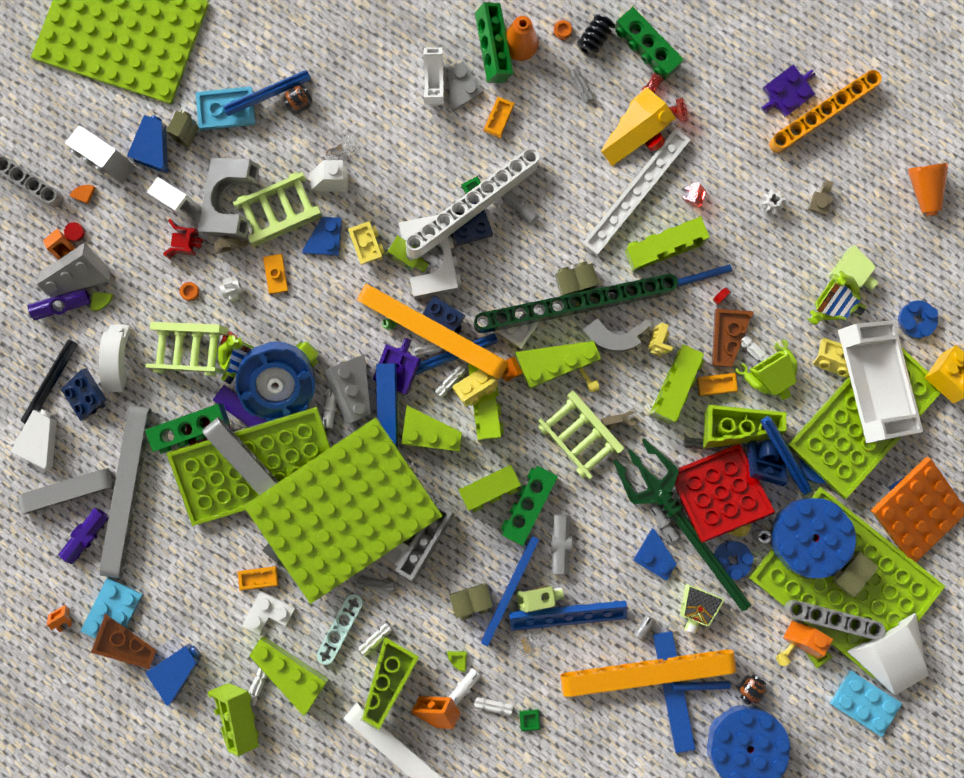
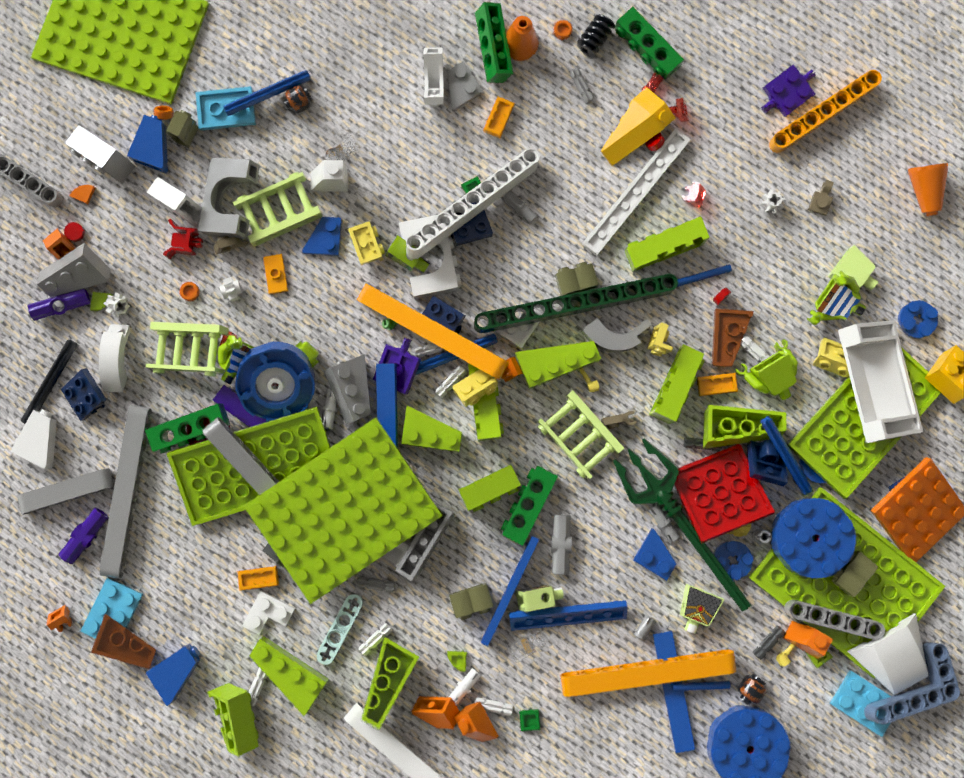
(116, 304): none -> white gear
(163, 112): none -> orange tile
(475, 723): none -> orange slope
(769, 642): none -> dark grey axle
(921, 701): none -> sand blue beam

